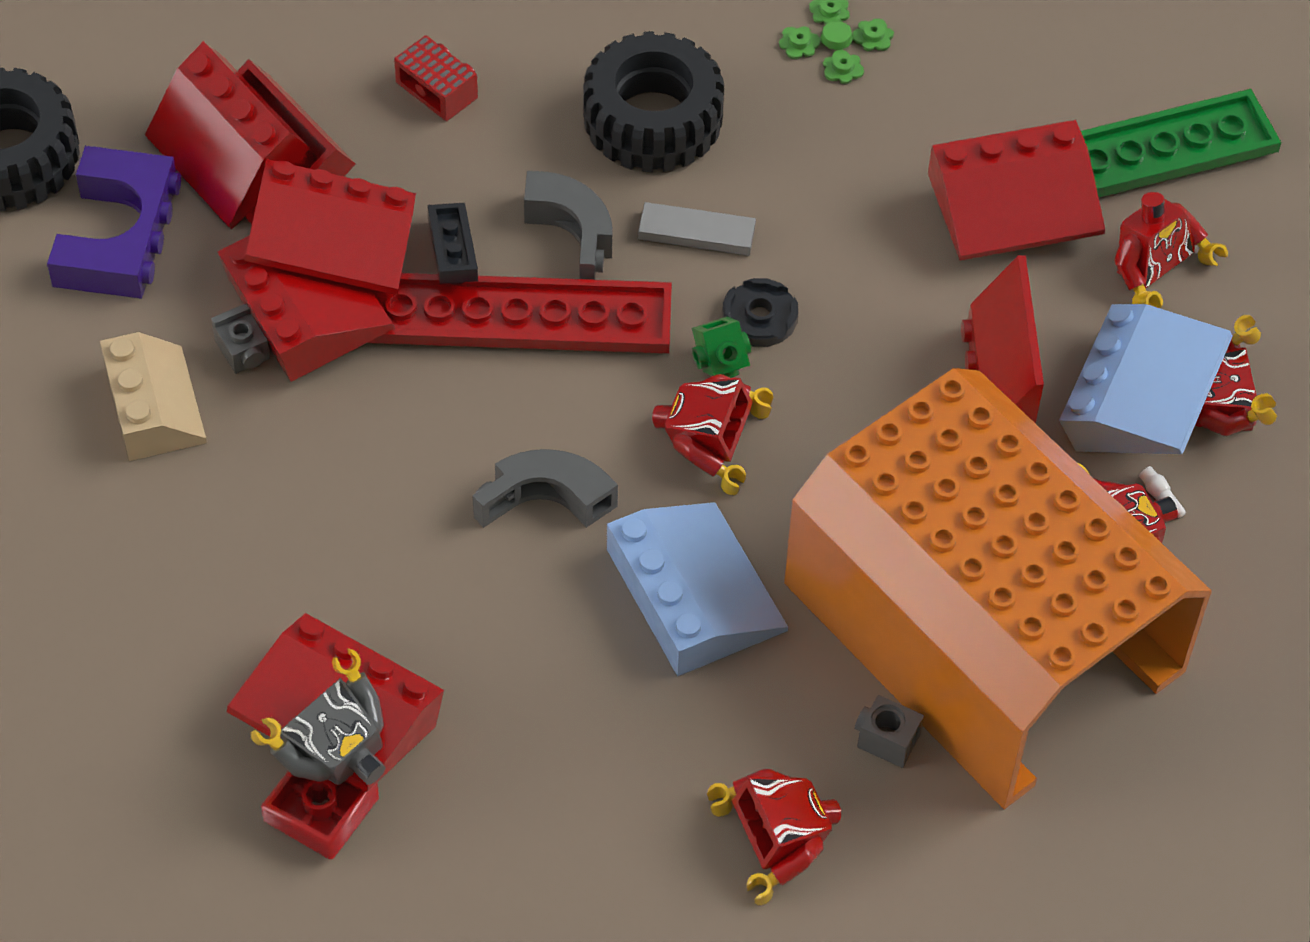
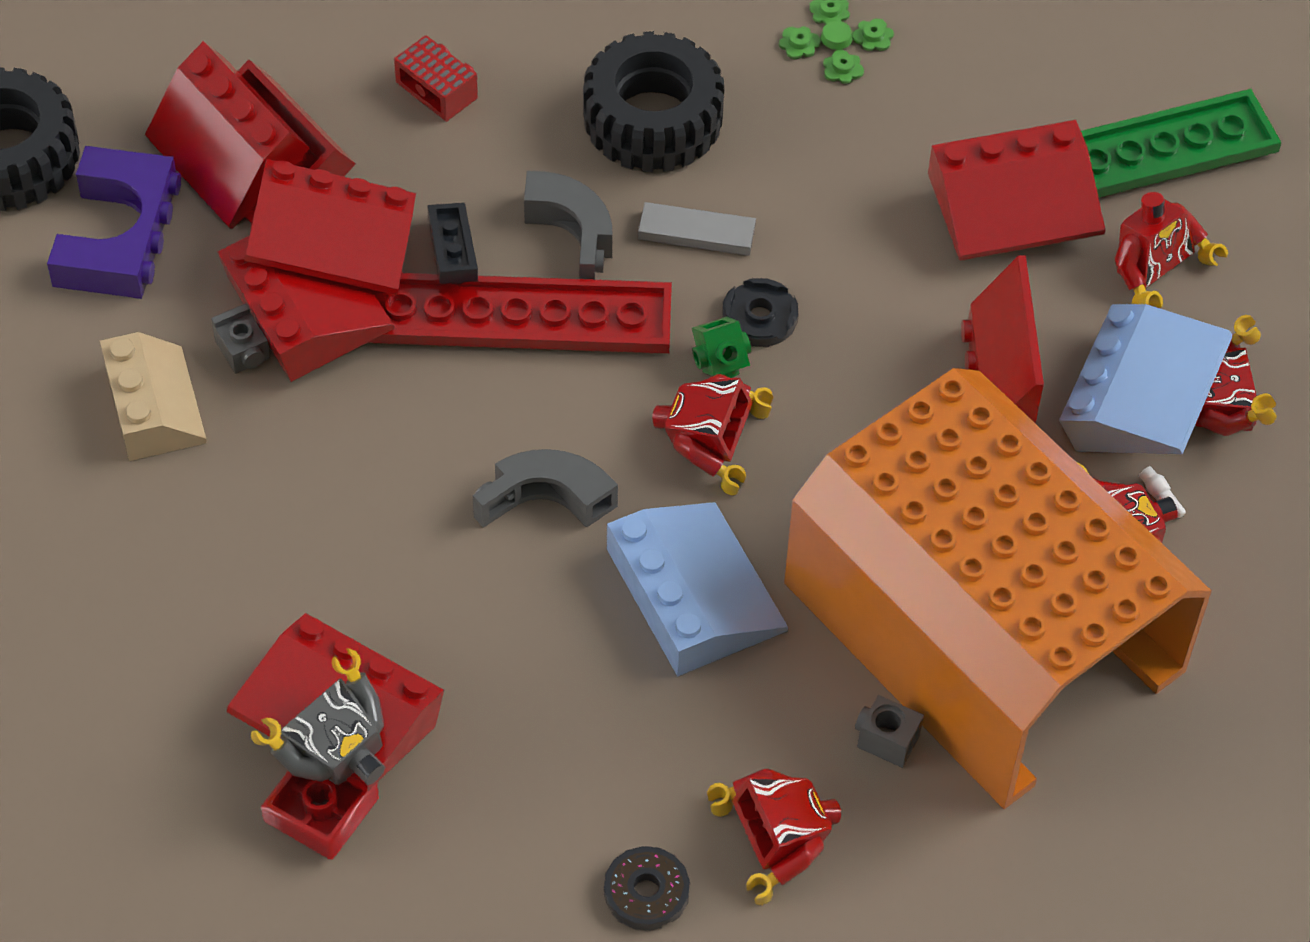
(646, 865): none -> tile

